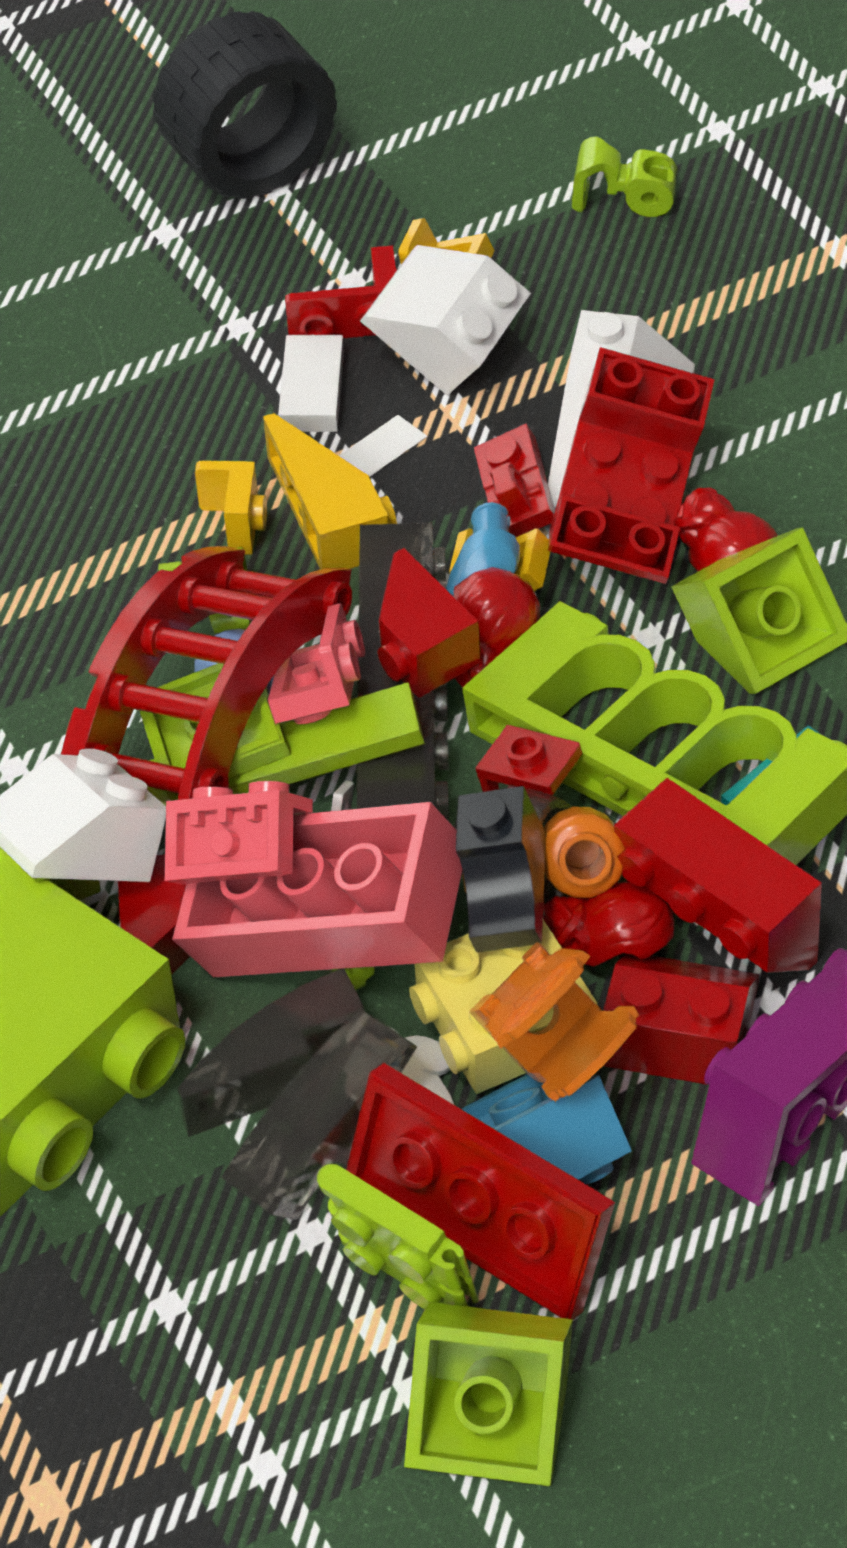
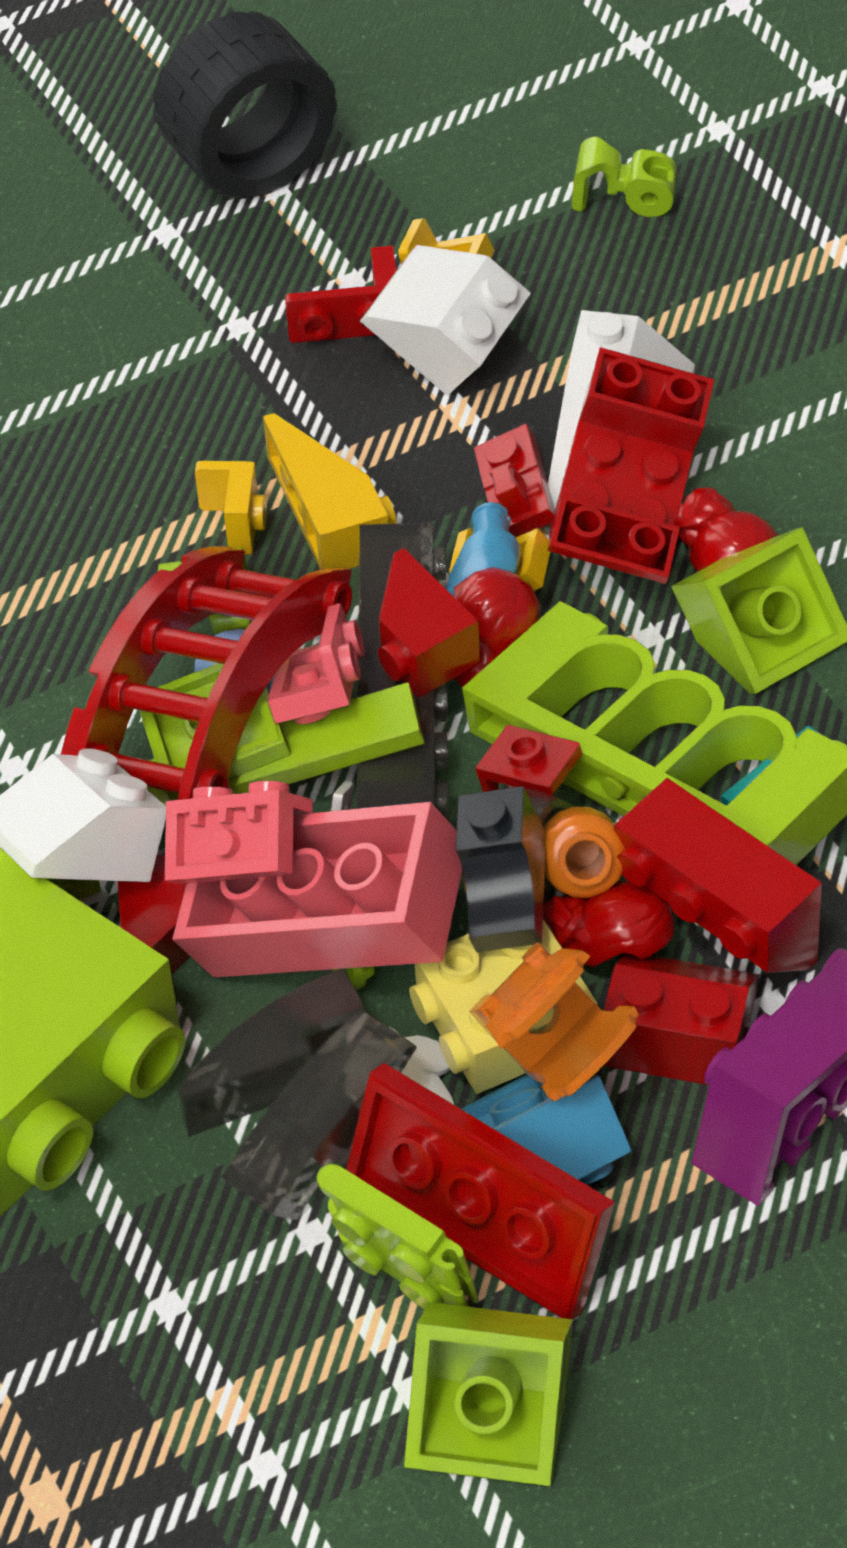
(312, 382): white tile -> none
(383, 445): white sticker -> none

